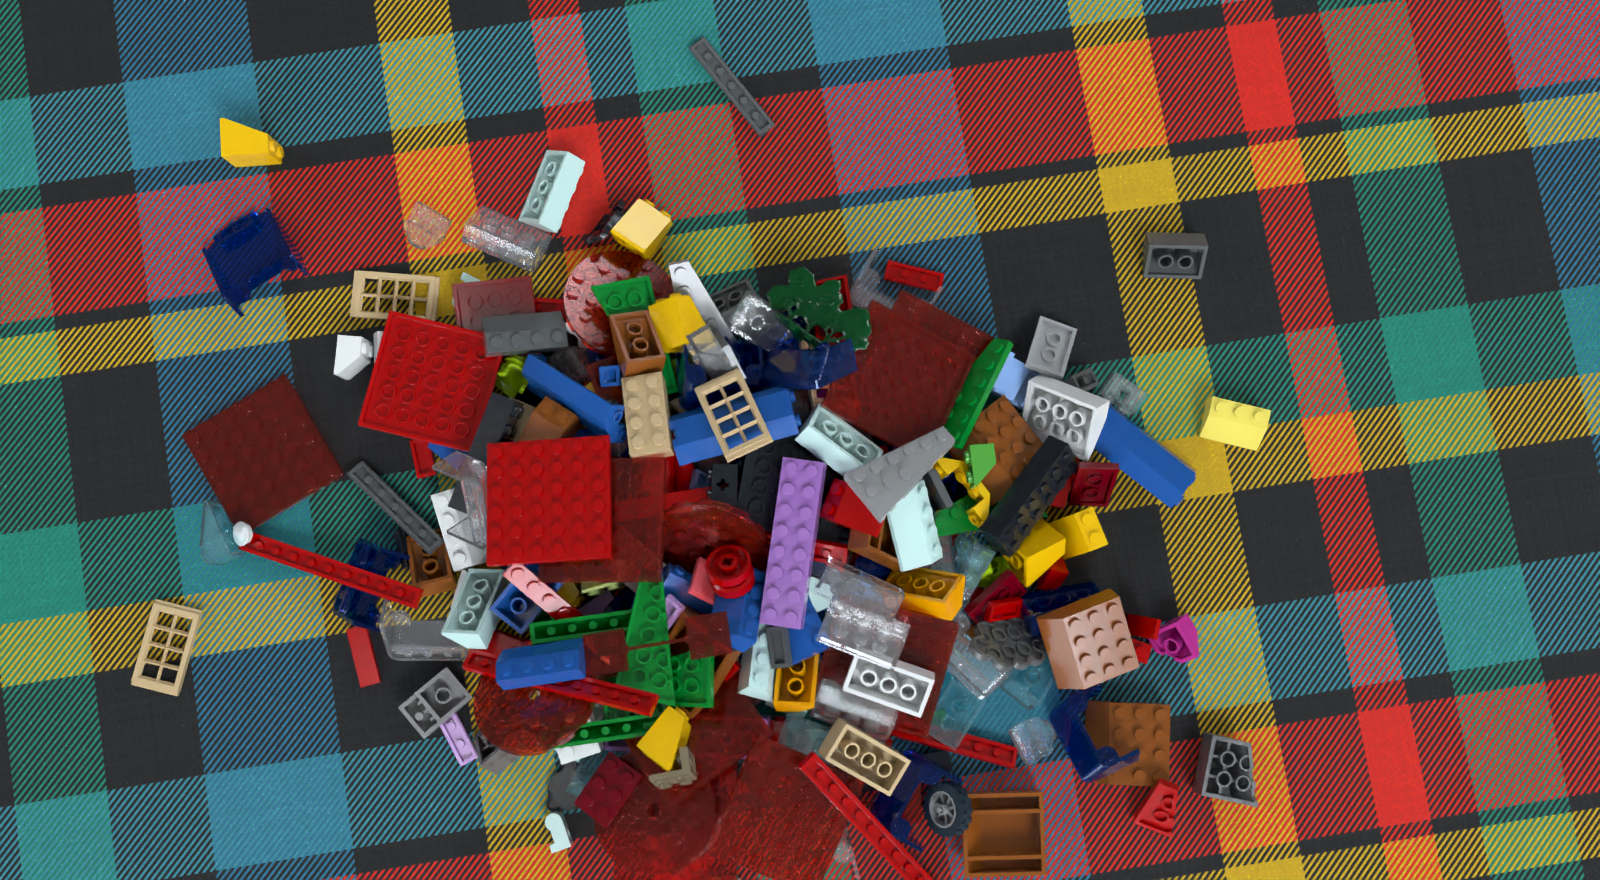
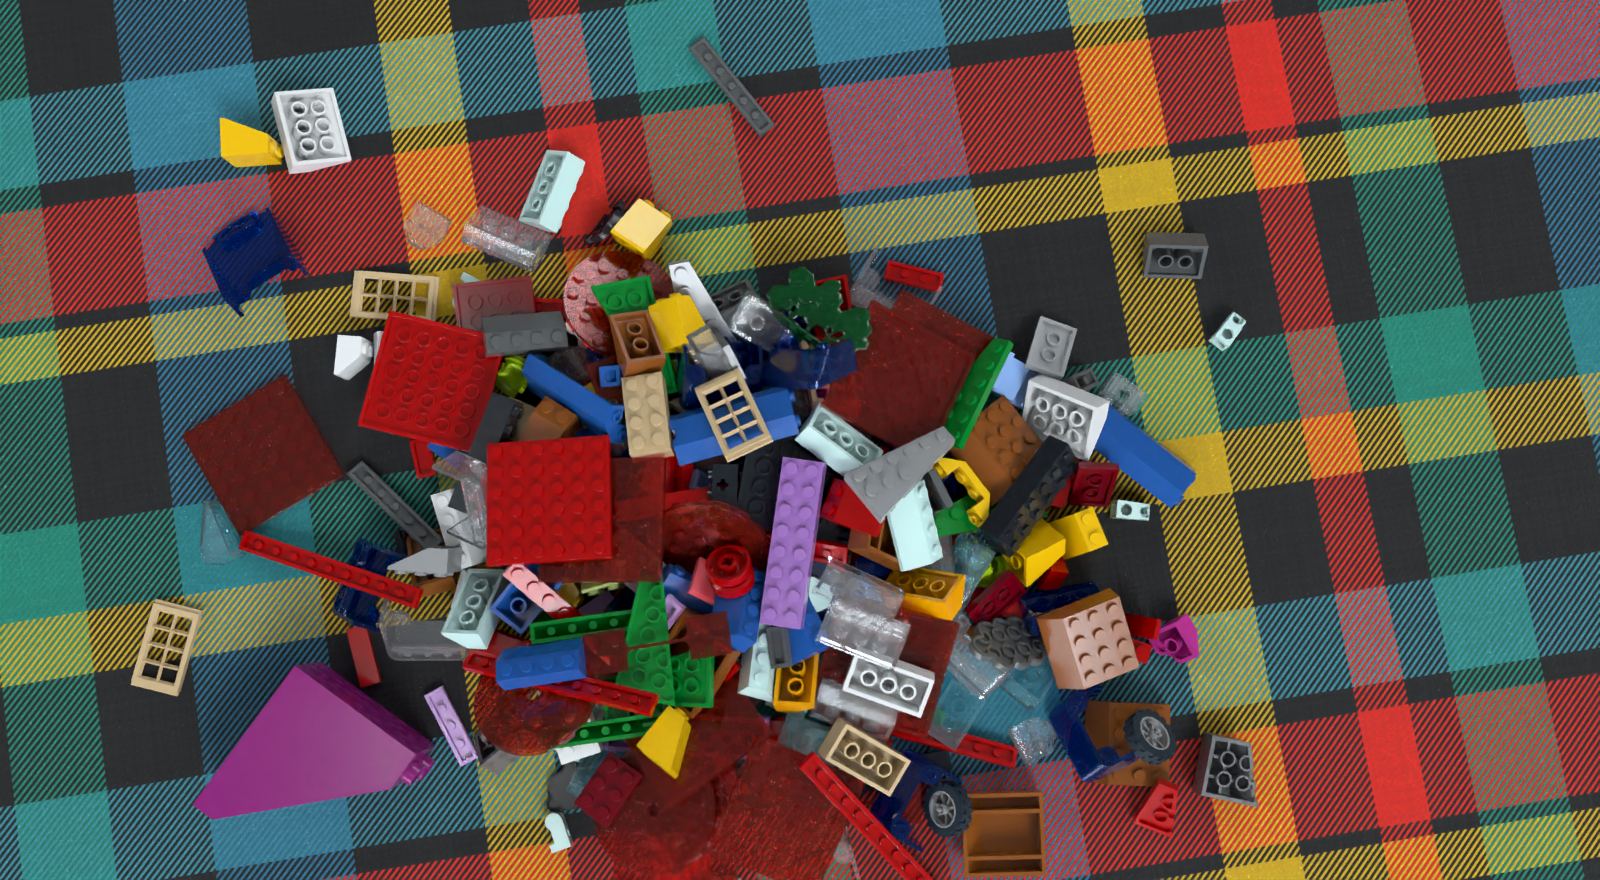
(242, 533): white hat -> none
(310, 129): none -> white slope
(315, 745): none -> magenta slope
(435, 703): light grey slope -> none
(437, 560): none -> light grey slope
(683, 776): dark tan bracket -> none
(980, 461): bright green slope -> none
(1003, 609): red tile -> none
(1129, 510): none -> light aqua leg
(1150, 736): none -> black wheel
(1227, 331): none -> light aqua leg
(1234, 423): light yellow slope -> none

